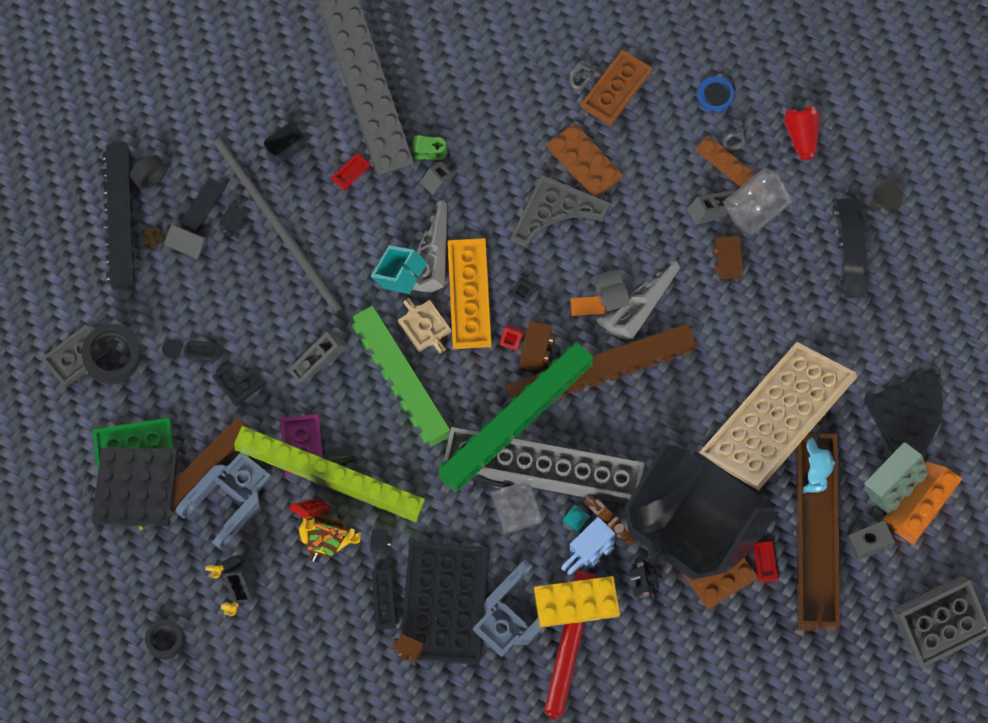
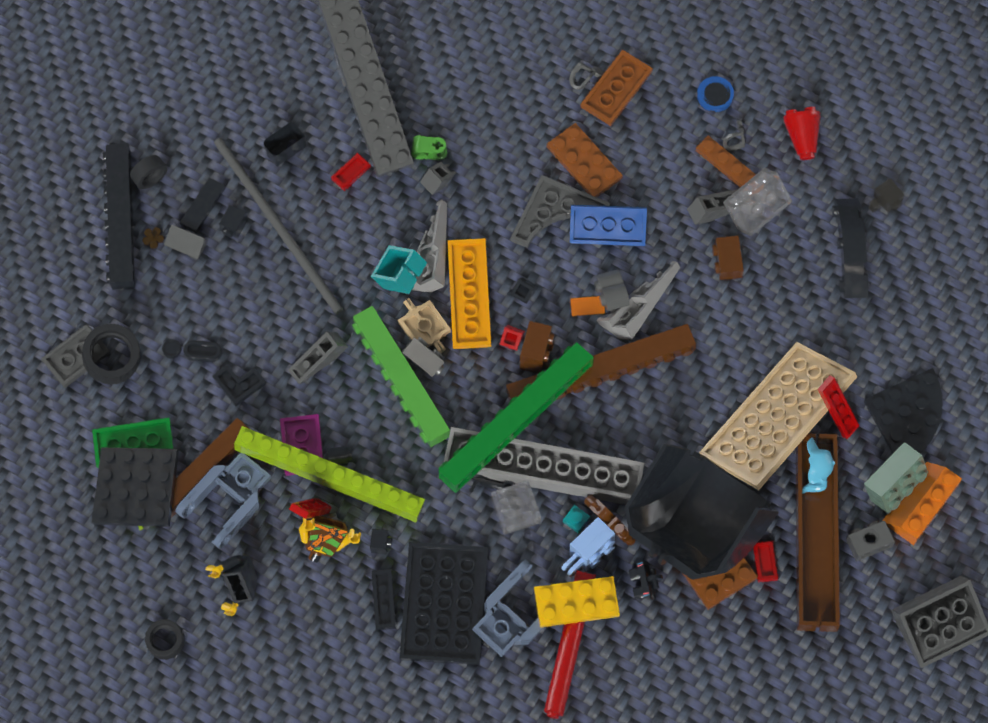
(408, 648): reddish brown brick -> none
(423, 357): none -> brick
(608, 225): none -> blue plate
(838, 407): none -> red tile

